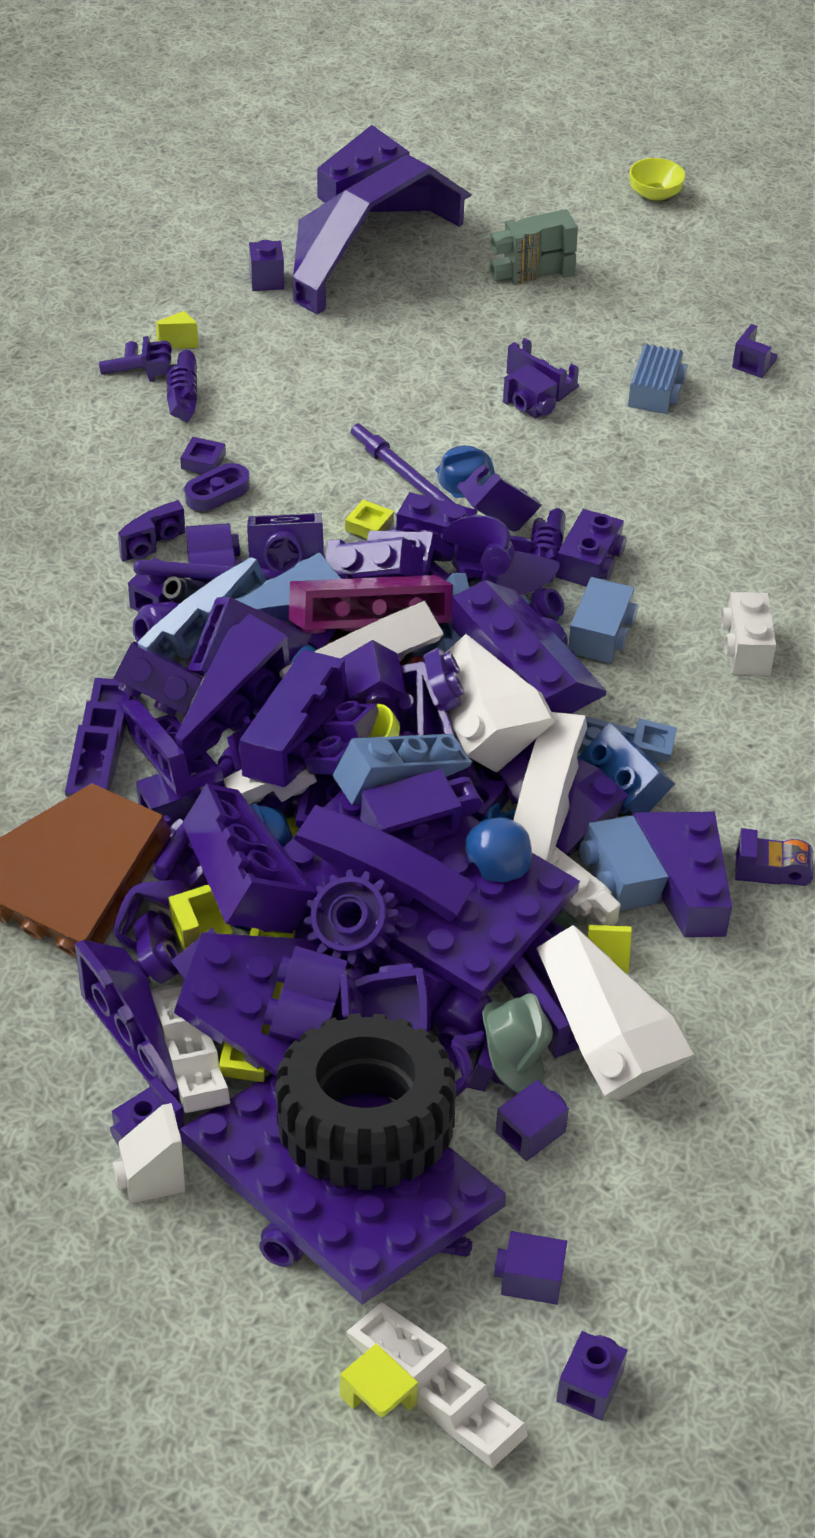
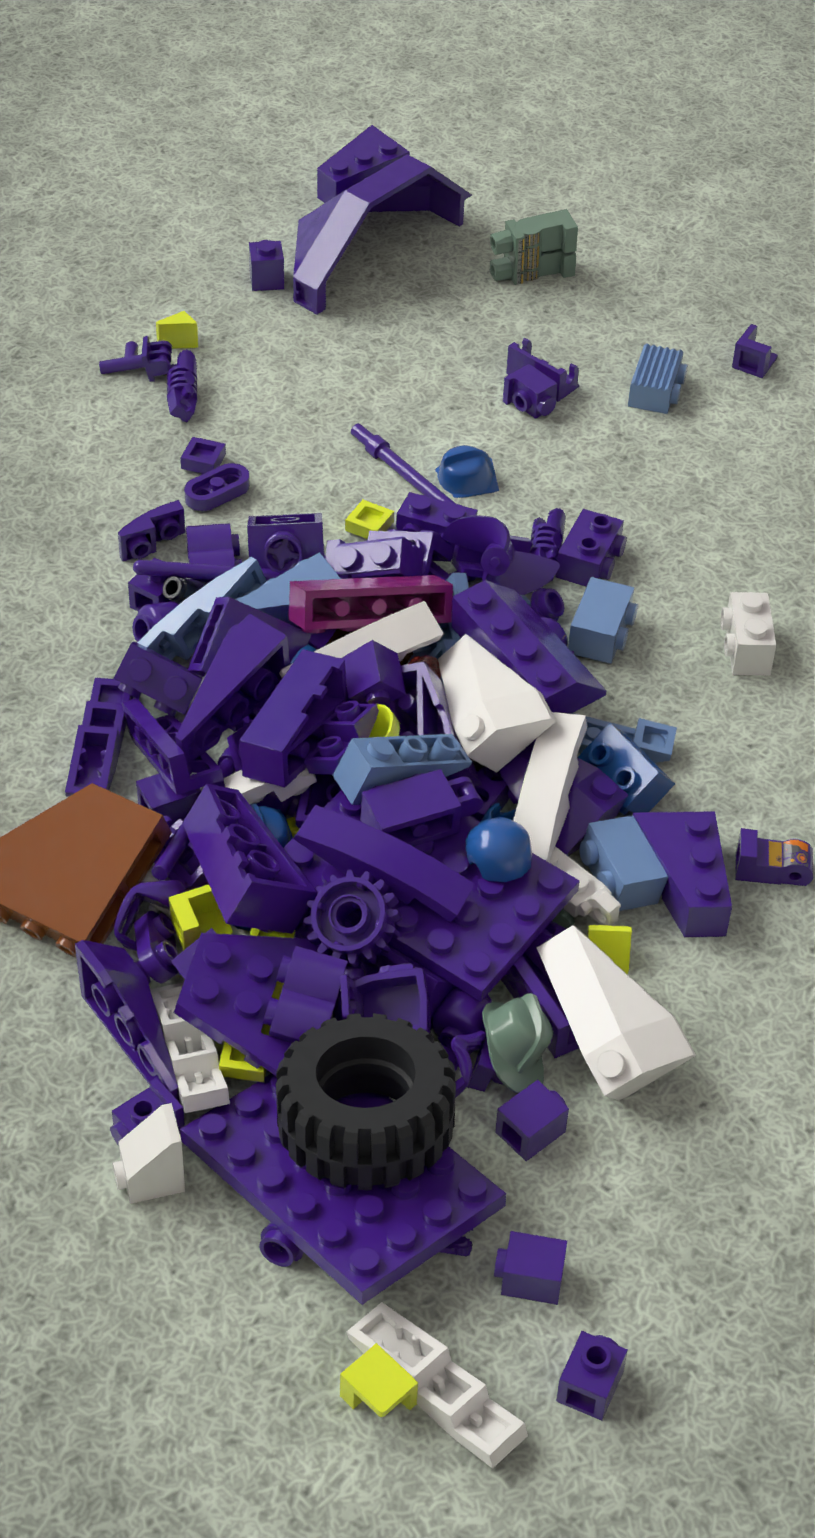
(443, 678): dark purple plate -> none
(499, 499): dark purple hinge -> none
(653, 173): neon yellow piece -> none

